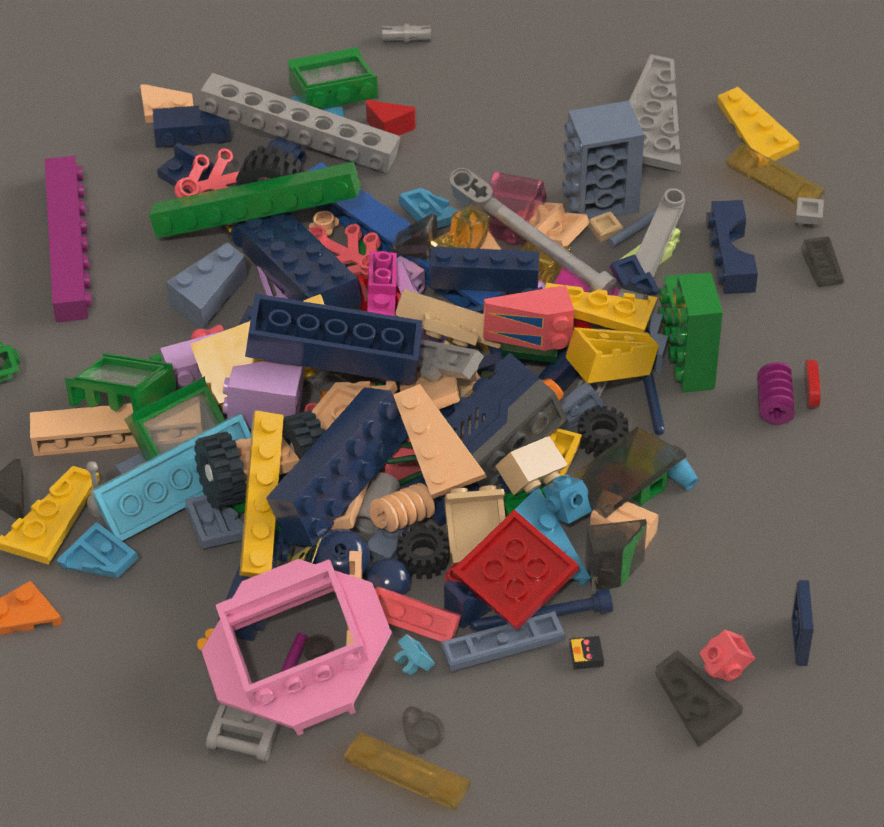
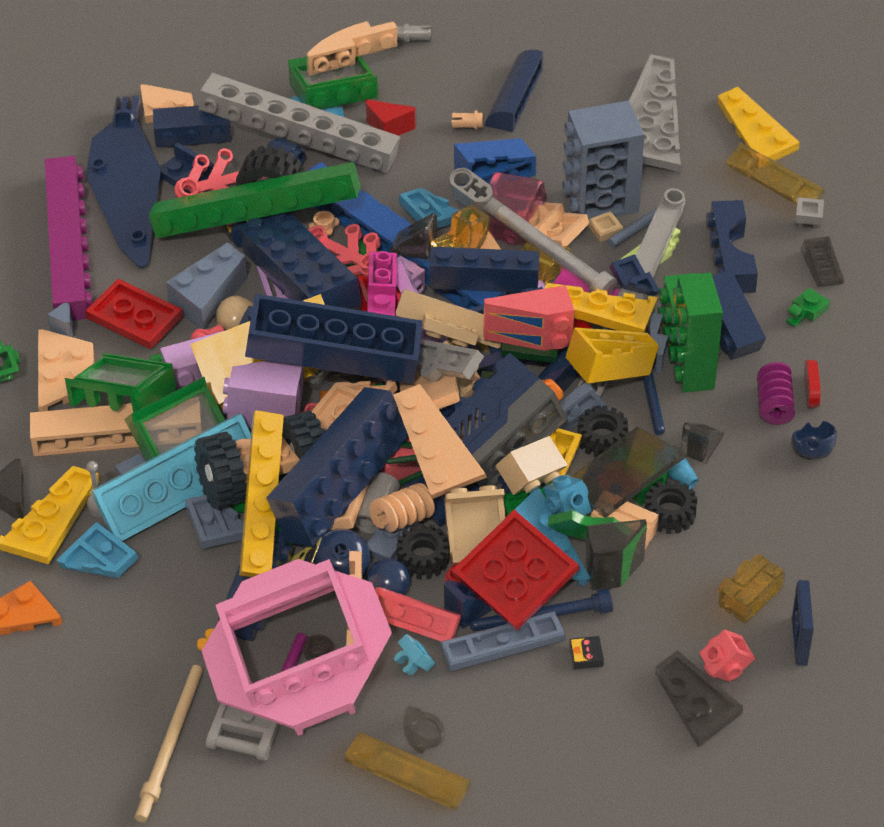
(59, 359): none -> light nougat wing
(60, 320): none -> sand blue slope
(125, 180): none -> dark blue wing
(134, 313): none -> red plate
(151, 790): none -> tan bar
(231, 311): none -> tan hair
(343, 46): none -> light nougat slope
(467, 120): none -> light nougat pin
(499, 156): none -> blue wedge
(516, 91): none -> dark blue brick
(575, 524): none -> green tile
(672, 494): none -> black tyre
(700, 440): none -> clear smoke slope
(739, 327): none -> dark blue wedge
(750, 587): none -> clear yellow brick
(807, 305): none -> green plate
(815, 441): none -> dark blue hair

